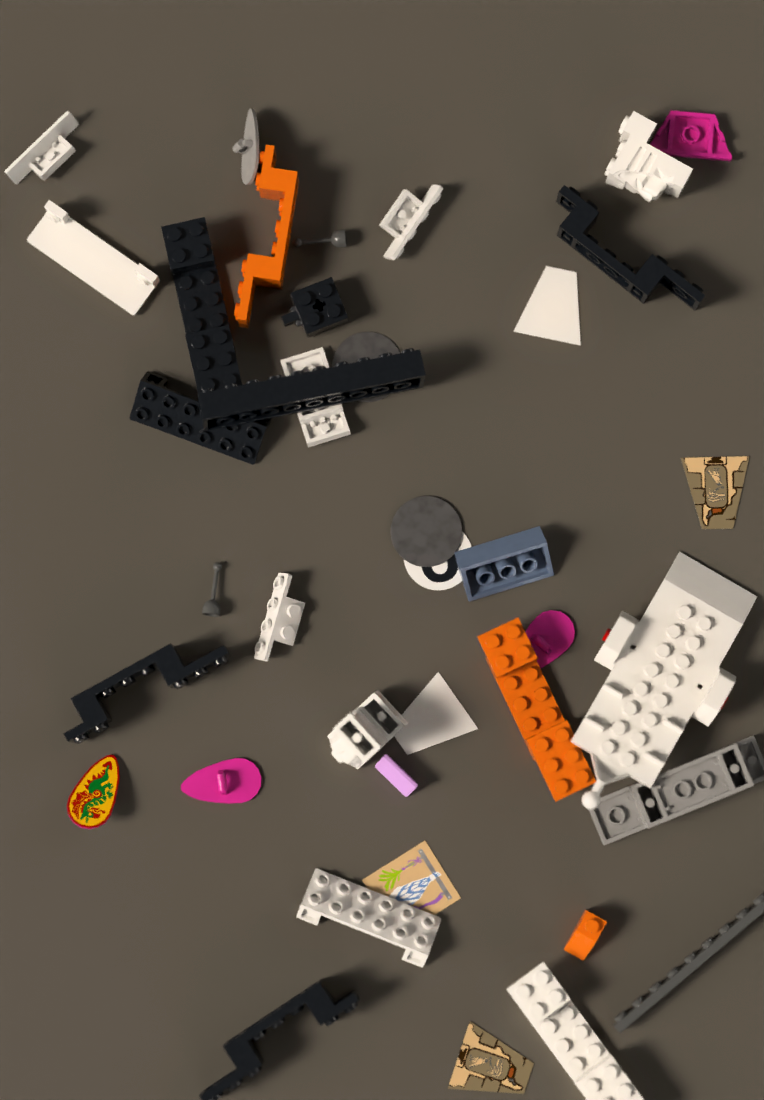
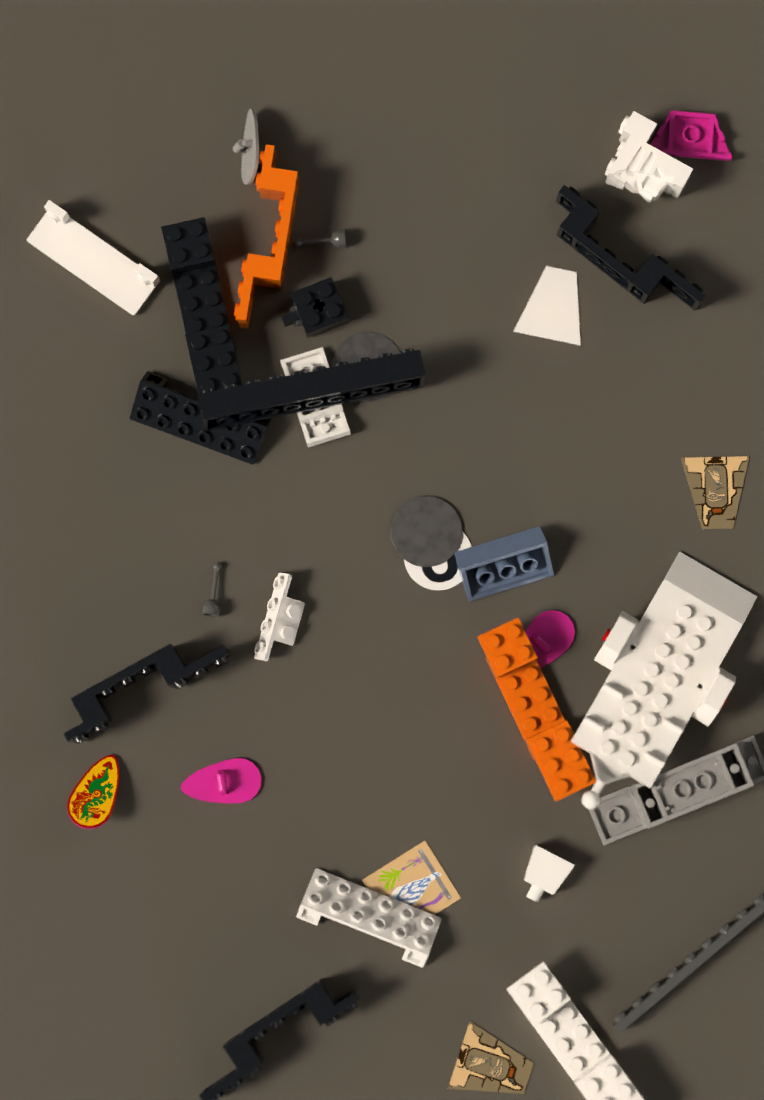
(46, 152): white bracket -> none
(365, 730): white brick -> none
(396, 775): lavender slope -> none
(406, 216): white bracket -> none
(433, 718): white sticker -> none
(545, 872): none -> white torso
(585, 935): orange slope -> none

